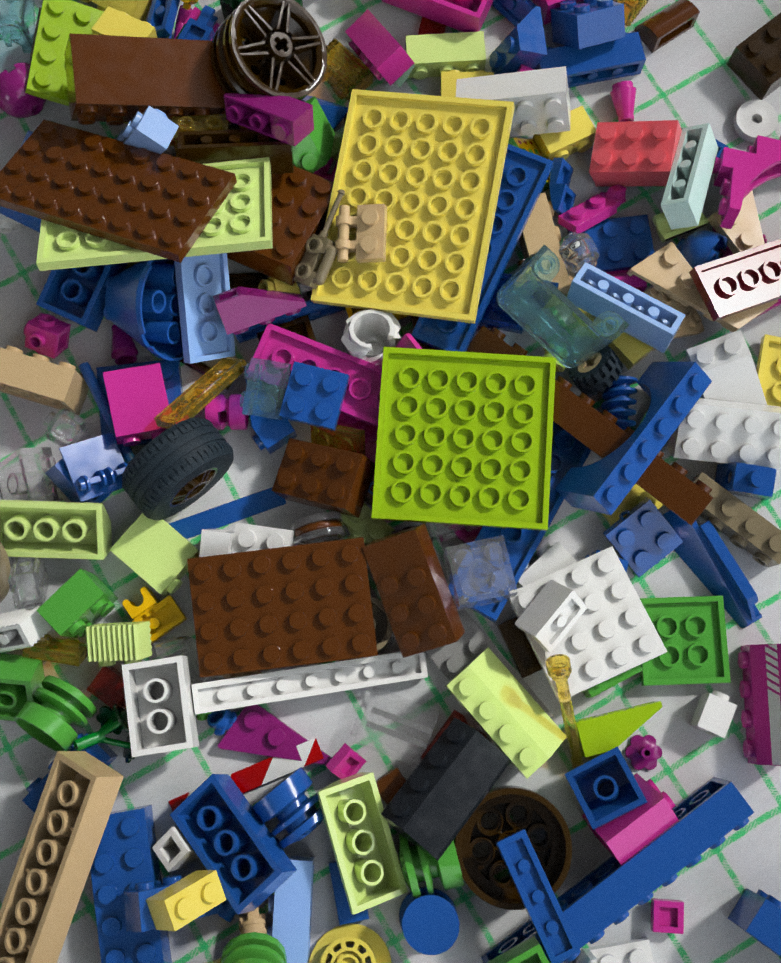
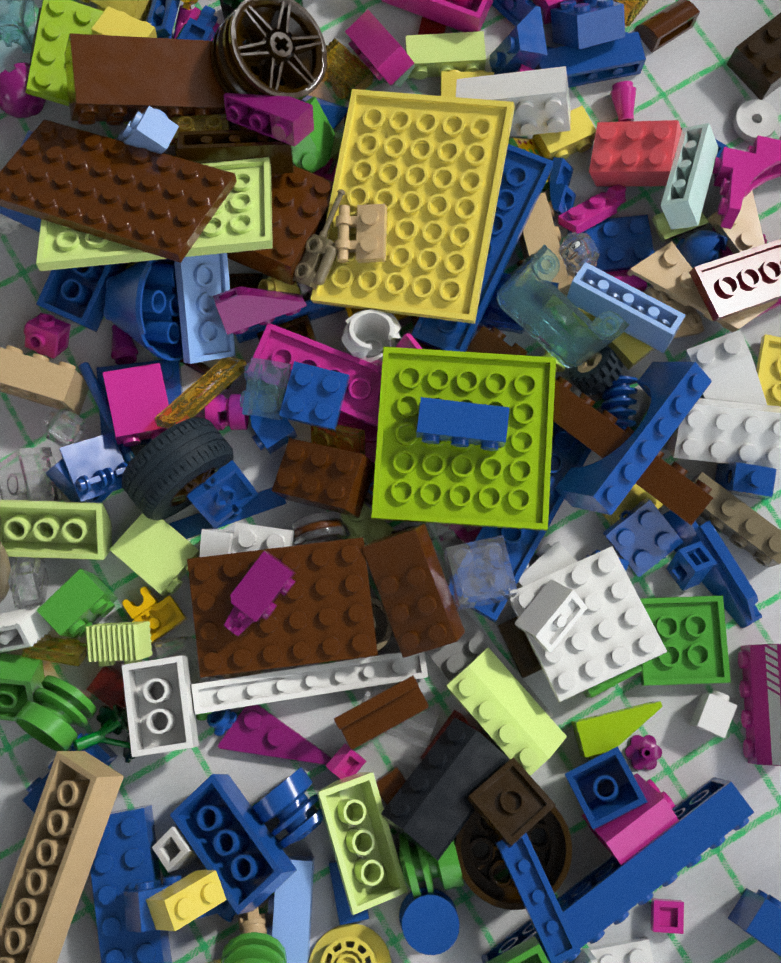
(222, 493): none -> blue plate
(258, 591): none -> magenta hinge
(267, 770): sticker -> none
(381, 712): none -> reddish brown panel
(462, 423): none -> blue brick
(511, 802): none -> dark brown plate
(559, 670): clear yellow piece -> none
(691, 565): none -> blue brick

